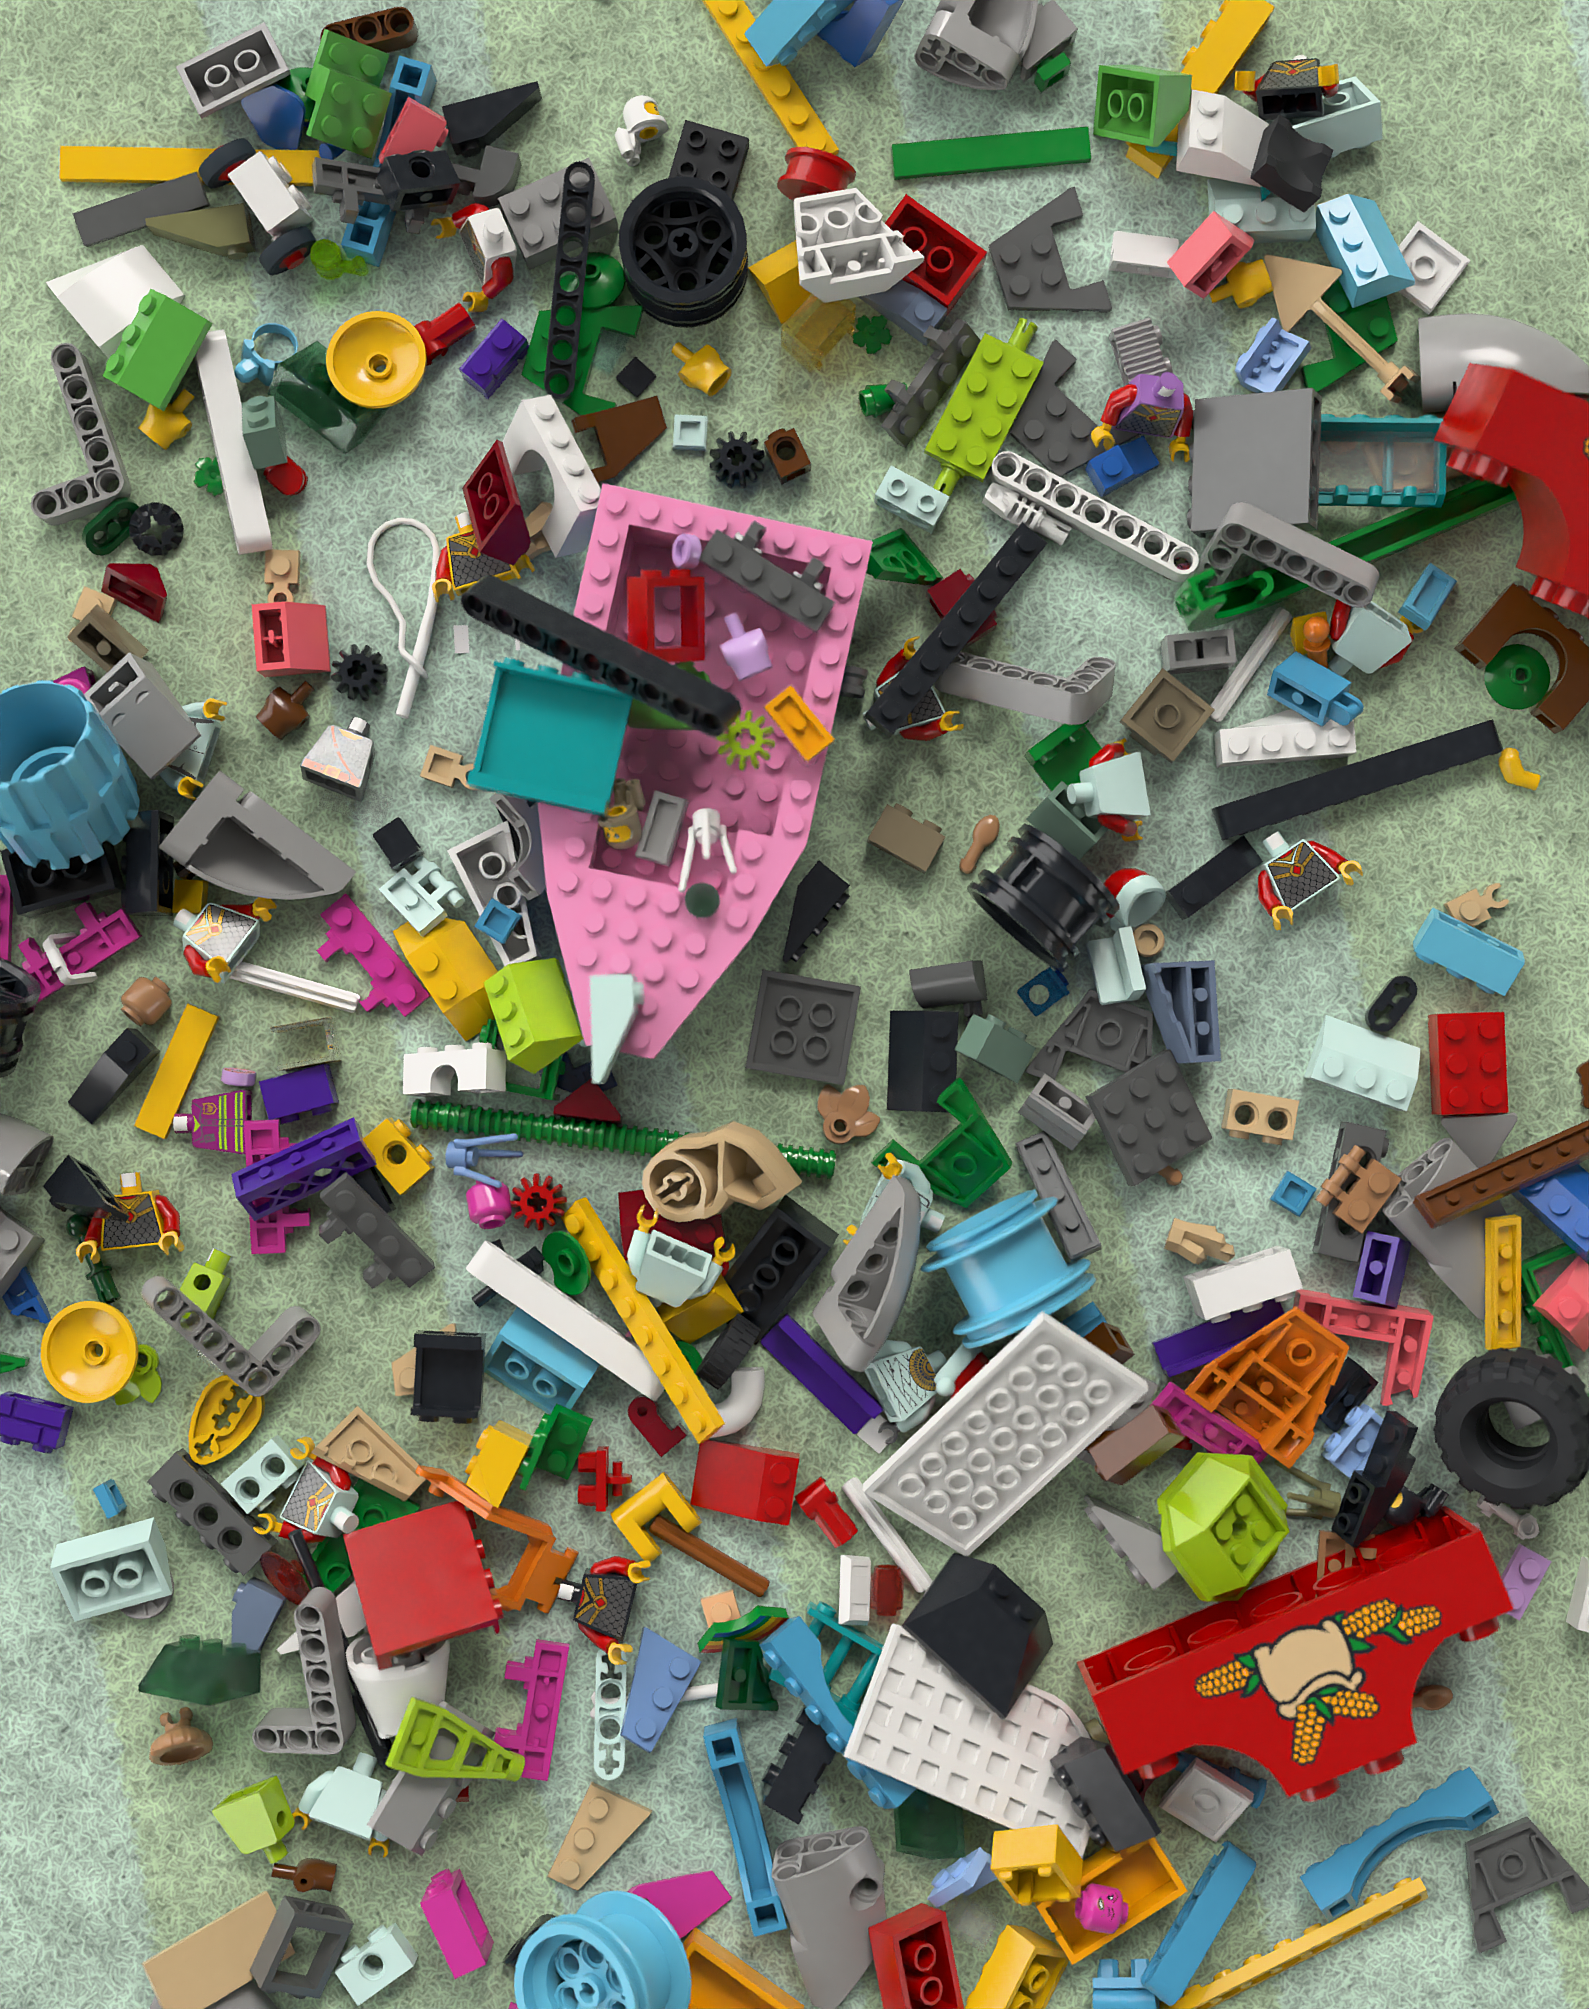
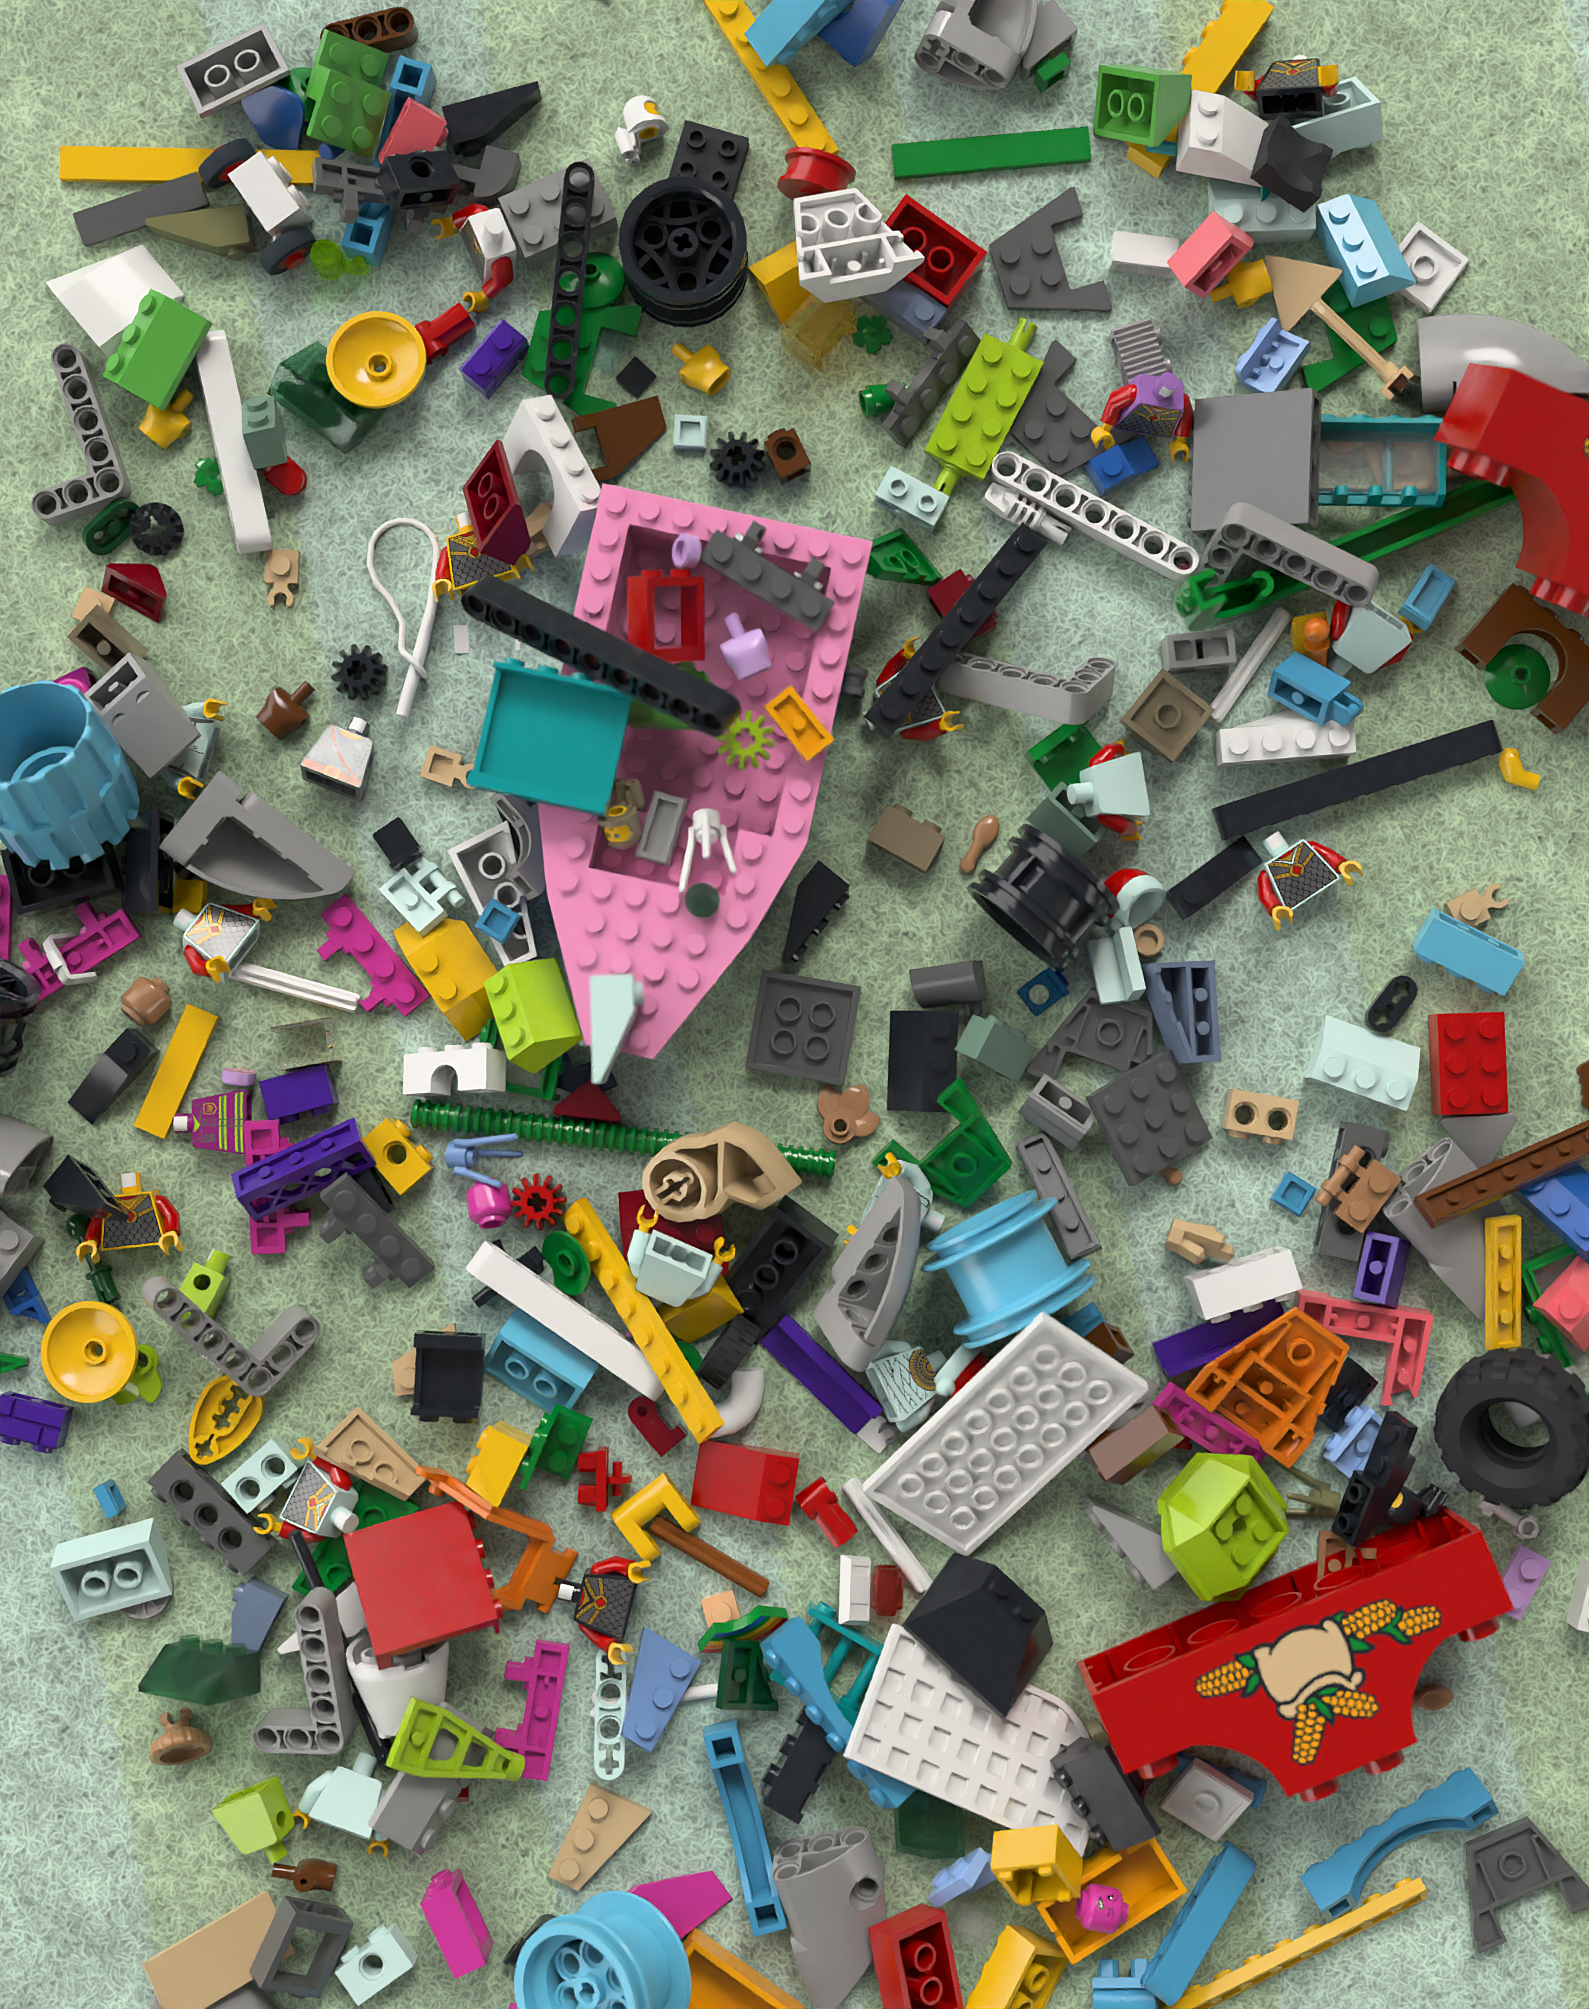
(254, 366): medium azure piece -> none
(285, 1576): clear red dish -> none
(290, 638): coral slope -> none

